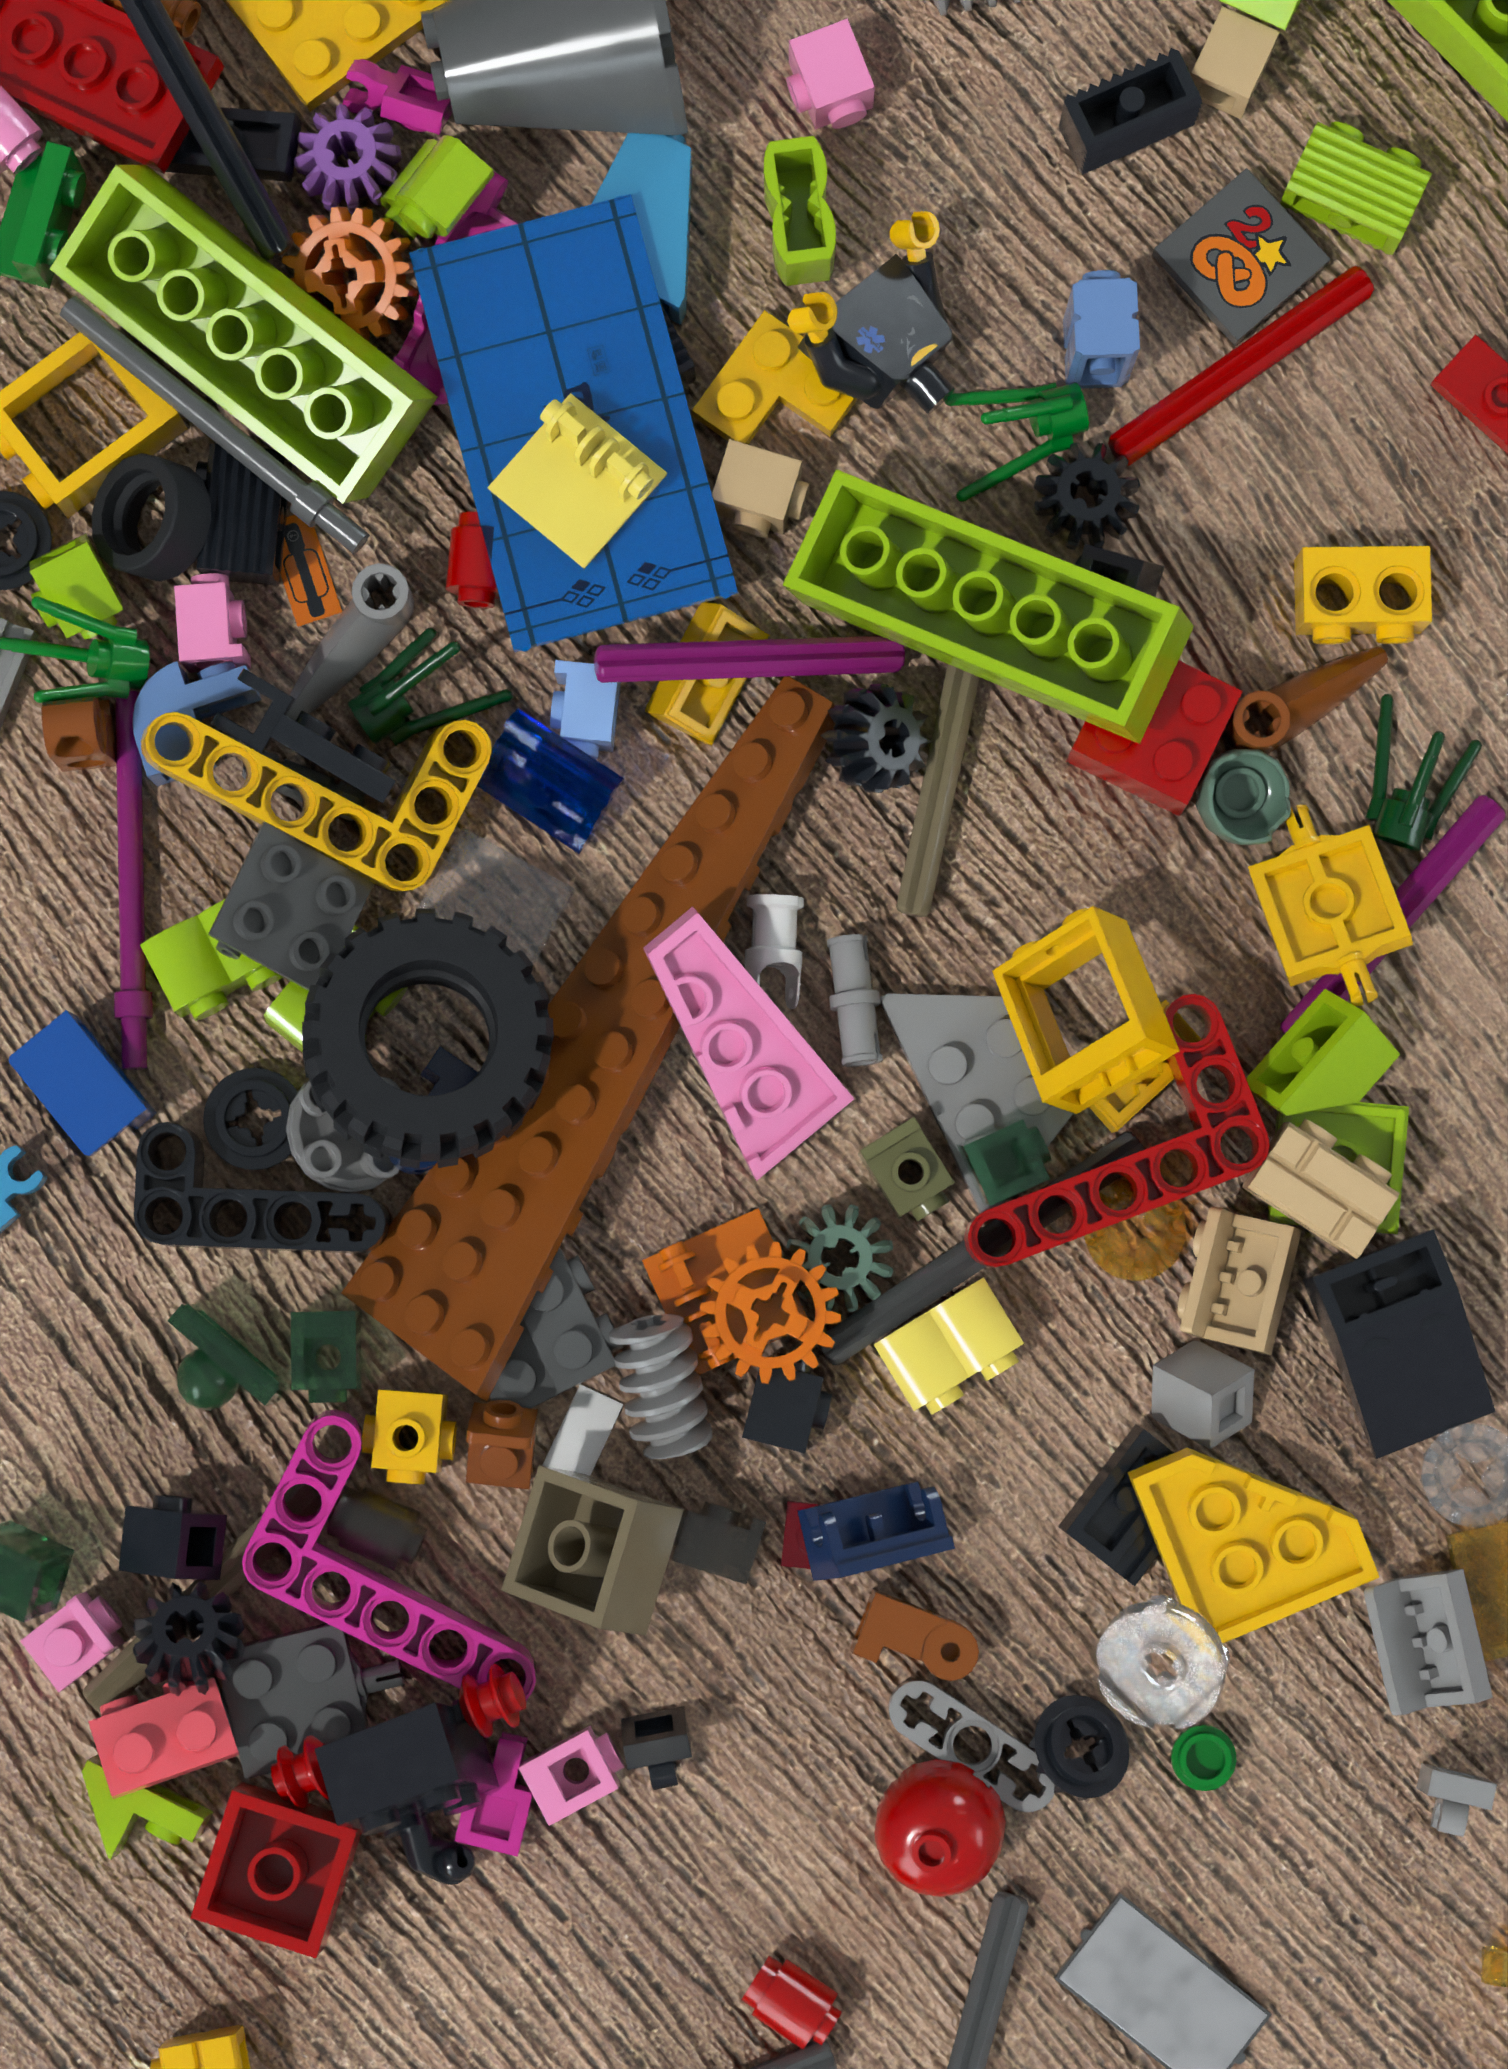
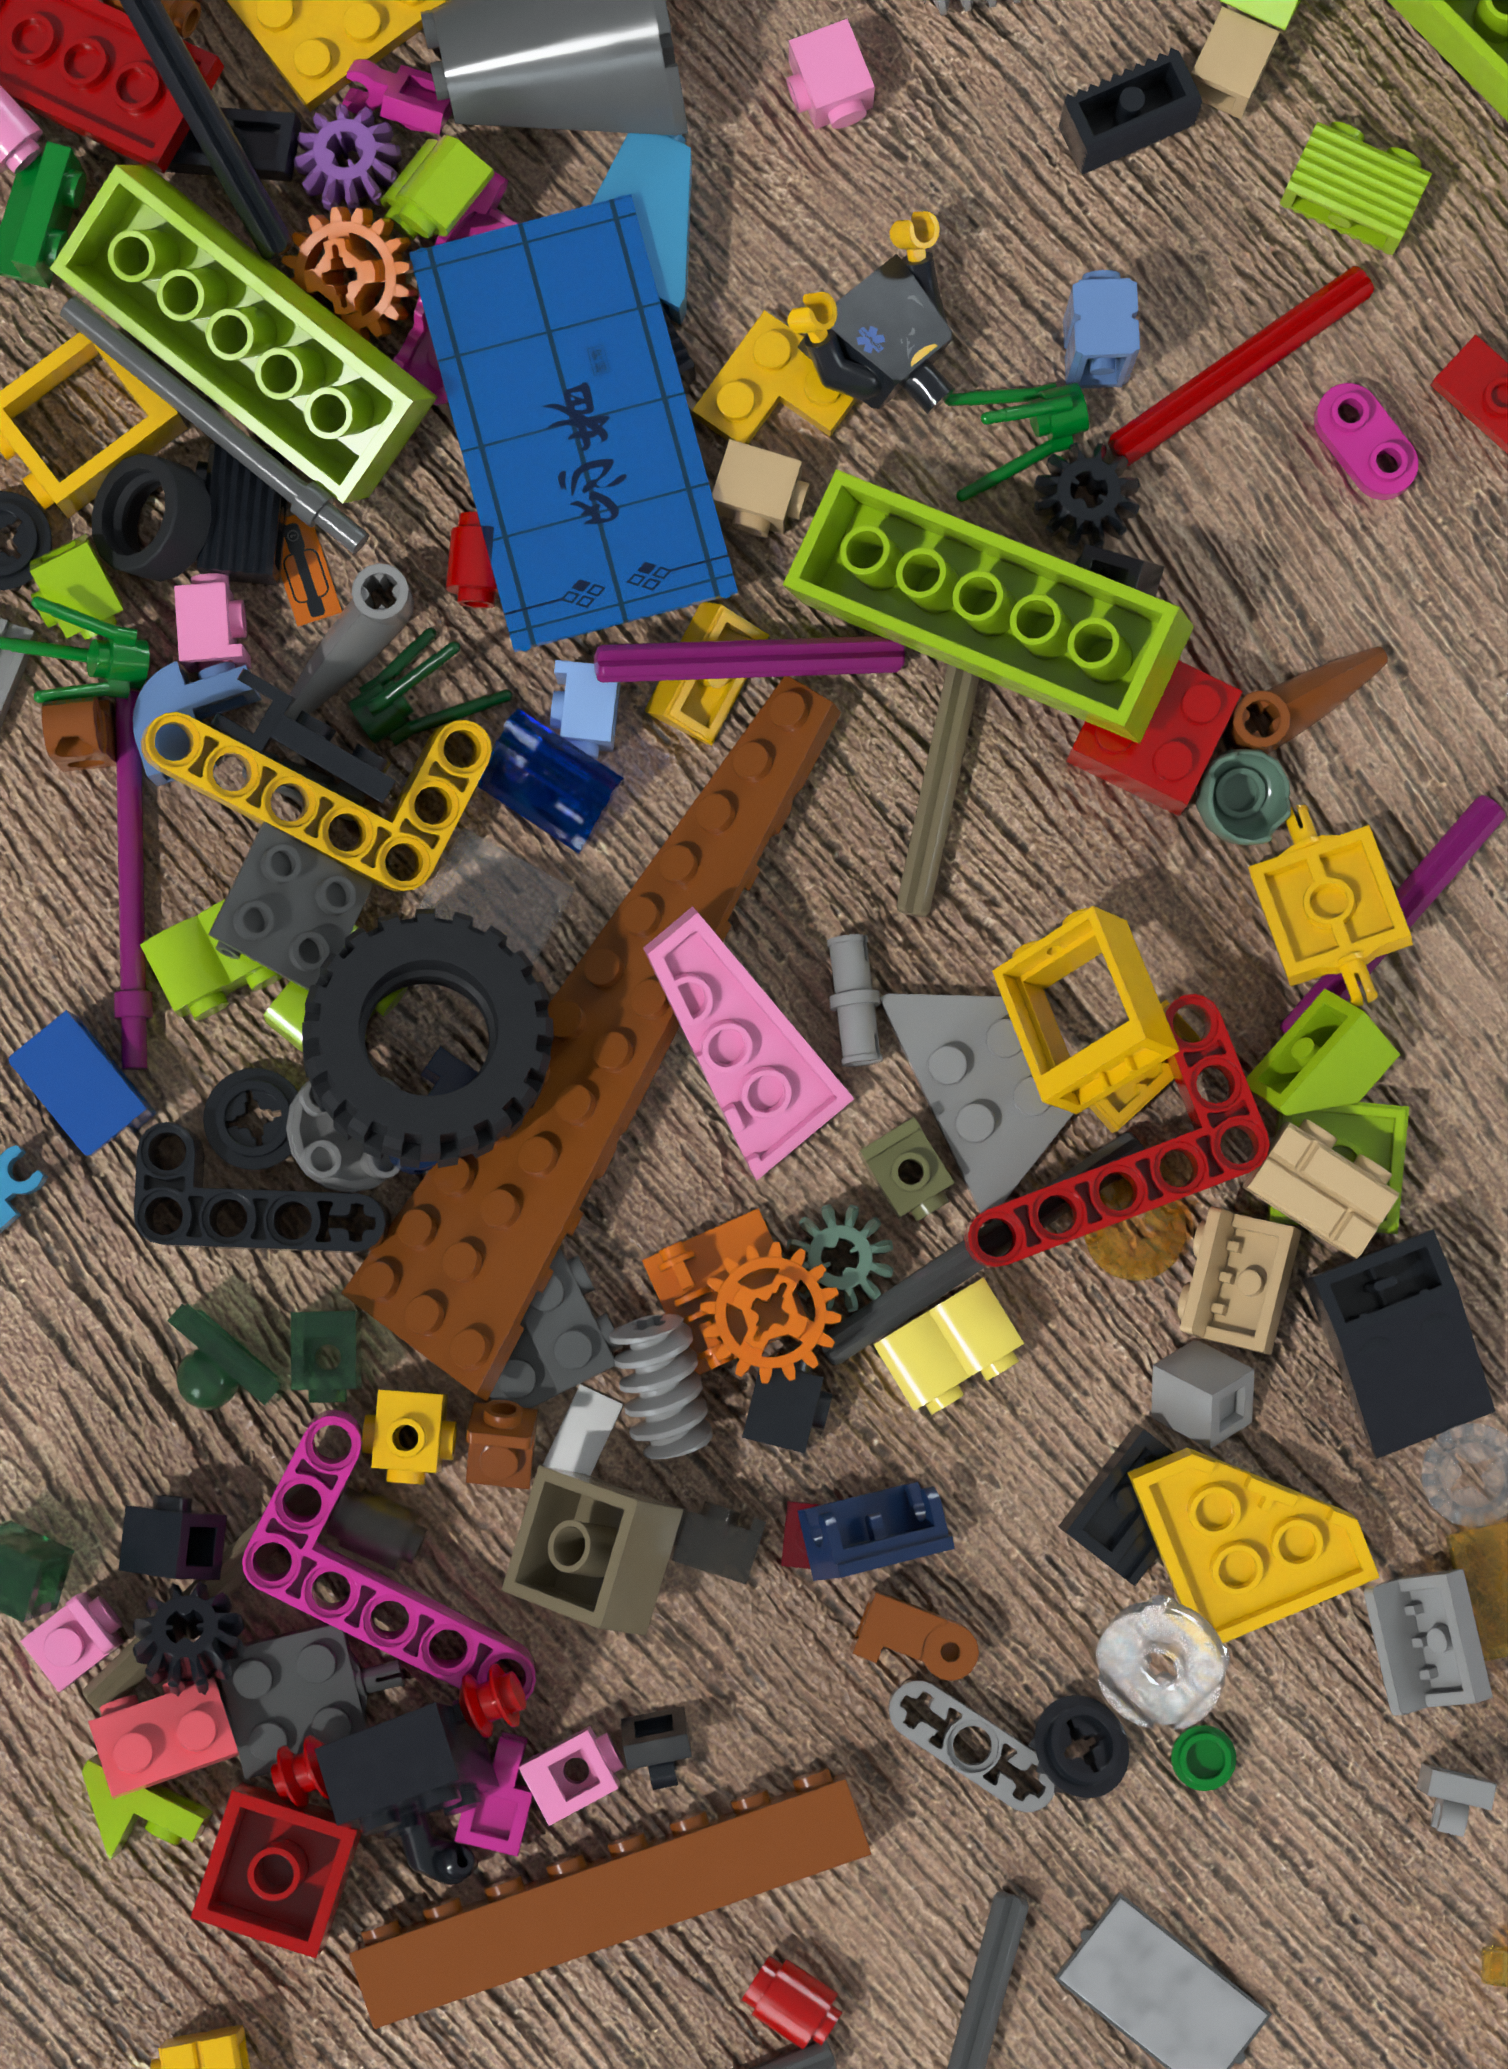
(577, 480): light yellow hinge -> none
(609, 1898): none -> dark orange brick
(775, 940): white piece -> none
(797, 204): lime brick -> none
(876, 738): black gear -> none
(939, 1828): red cylinder -> none
(1005, 1160): clear green brick -> none
(1240, 257): dark grey tile -> none
(1359, 576): yellow brick -> none
(1361, 442): none -> dark pink plate
(1405, 816): dark green plant -> none

